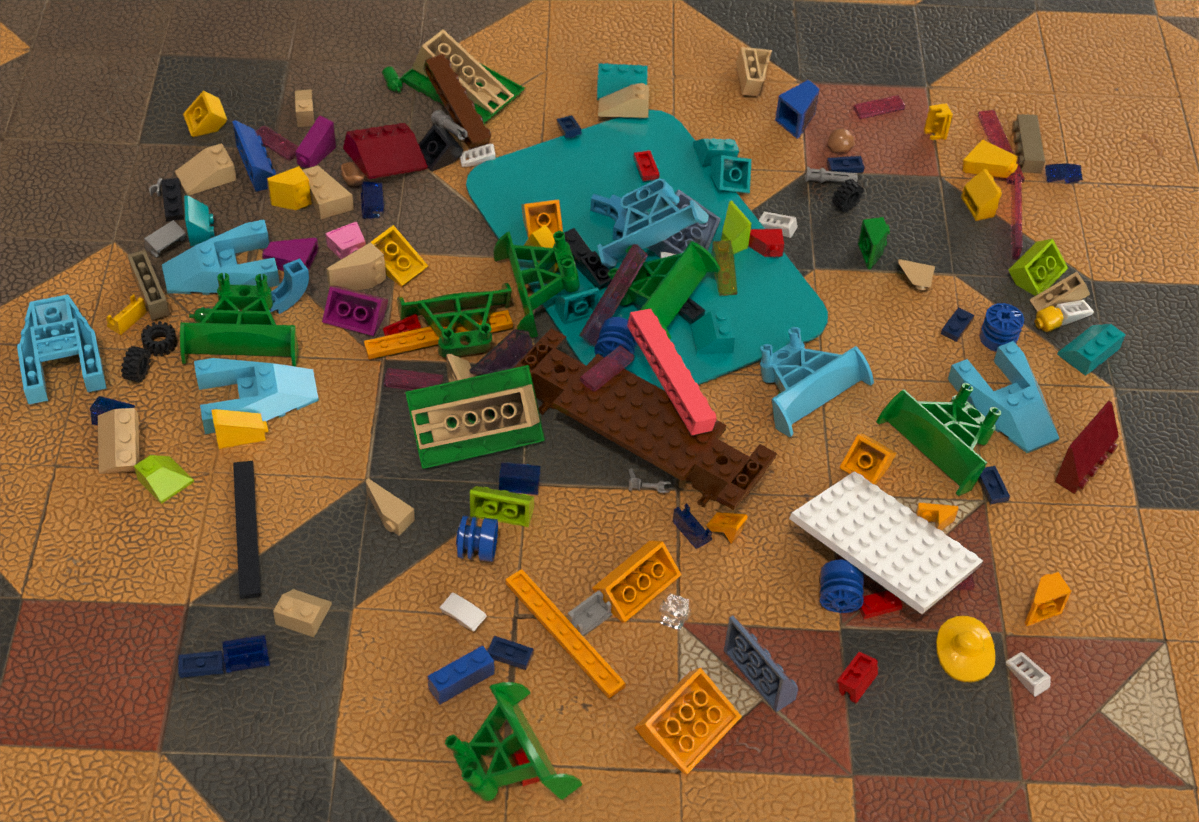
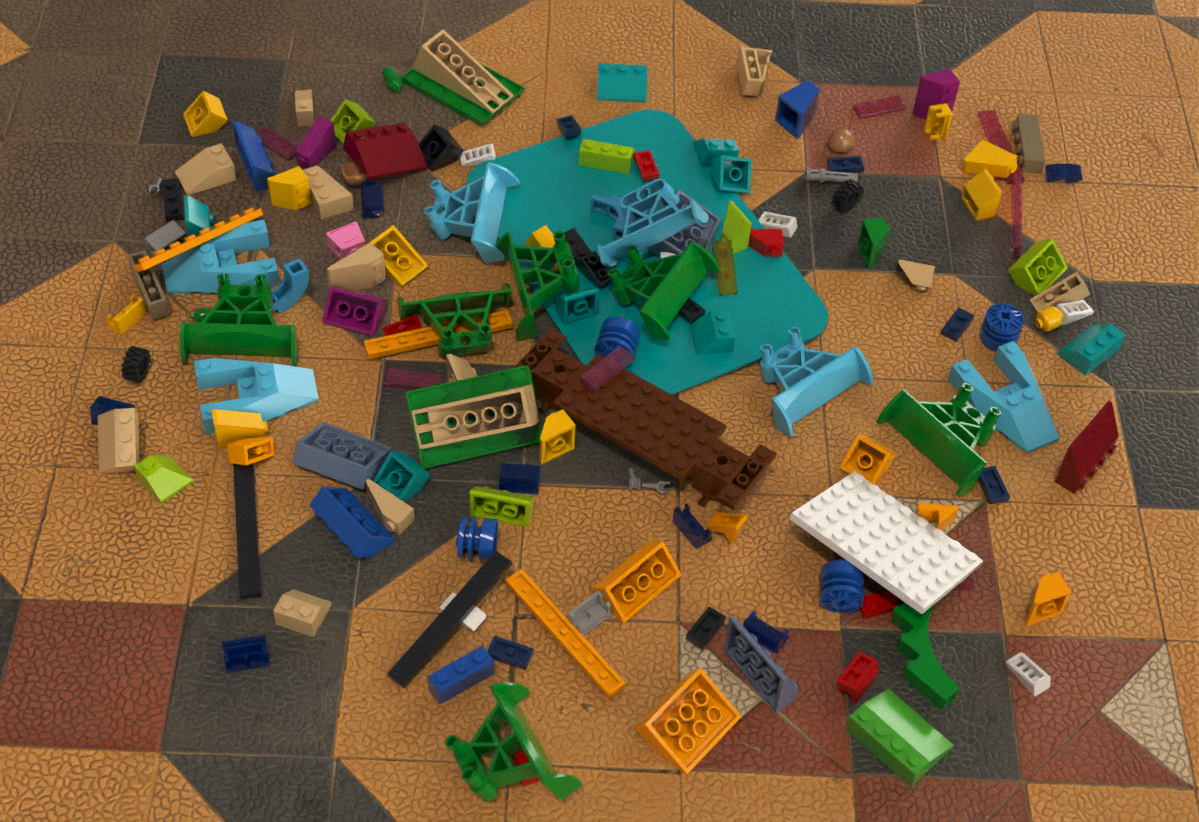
(53, 332): medium azure wedge -> none
(156, 331): black tyre -> none
(192, 241): none -> light orange plate
(200, 664): dark blue plate -> none
(250, 450): none -> light orange slope
(291, 250): magenta slope -> none
(340, 455): none -> sand blue slope
(349, 118): none -> lime slope
(351, 521): none -> blue slope
(401, 476): none -> teal slope
(445, 121): light grey pin -> none
(448, 220): none -> medium azure piece
(449, 619): none -> black tile
(456, 101): reddish brown brick -> none
(504, 354): wedge -> none
(541, 214): light orange slope -> none
(556, 436): none -> yellow slope
(606, 156): none -> lime slope
(614, 294): clear pink tile -> none
(627, 102): tan slope -> none
(671, 372): coral brick -> none
(674, 611): clear brick -> none
(705, 627): none -> black plate
(766, 634): none -> clear blue hinge
(898, 736): none -> bright green slope
(923, 668): none -> green arch
(935, 90): none -> magenta slope
(965, 649): yellow hat -> none

